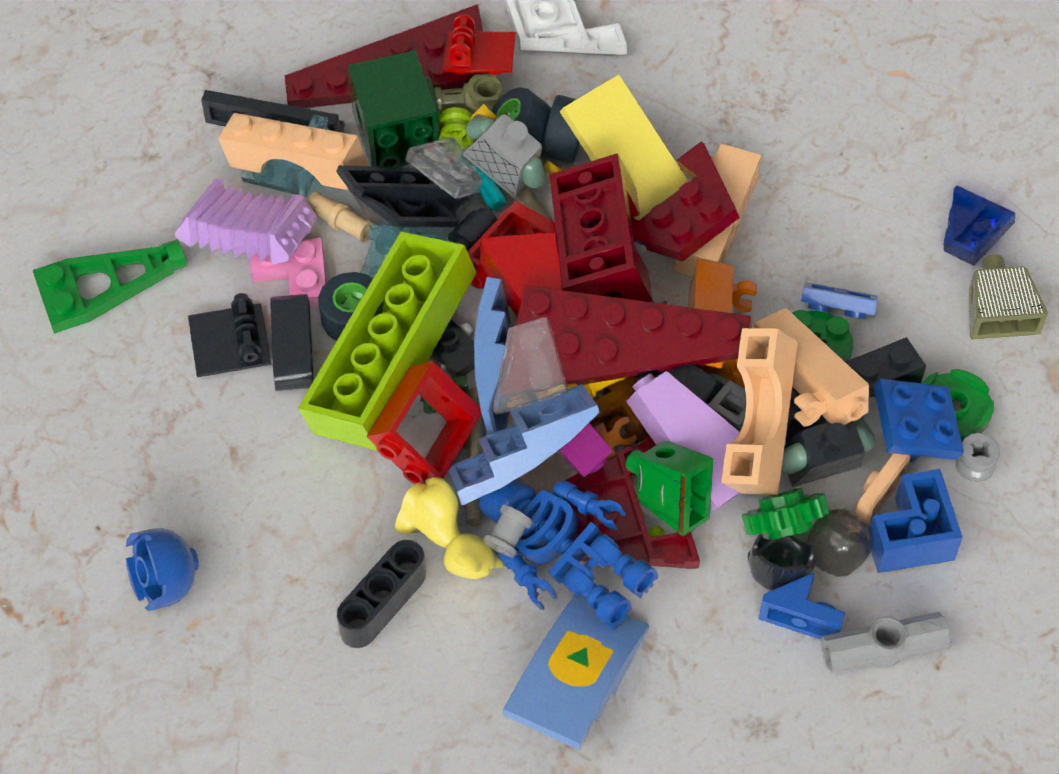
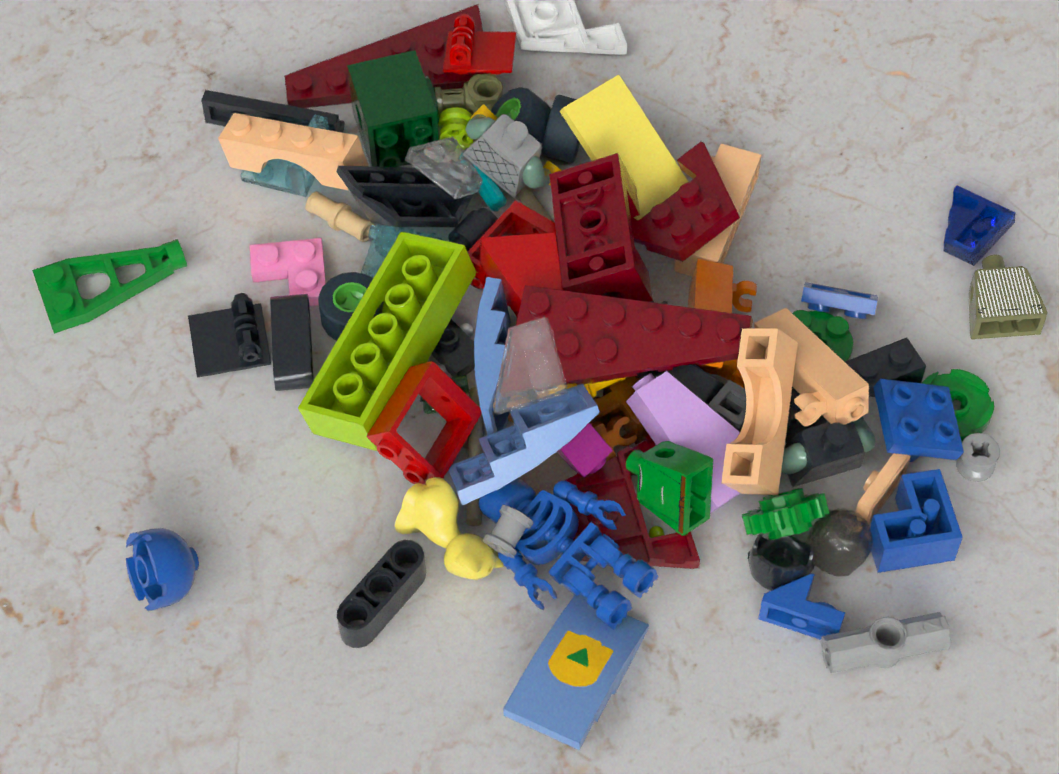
(247, 223): lavender piece -> none

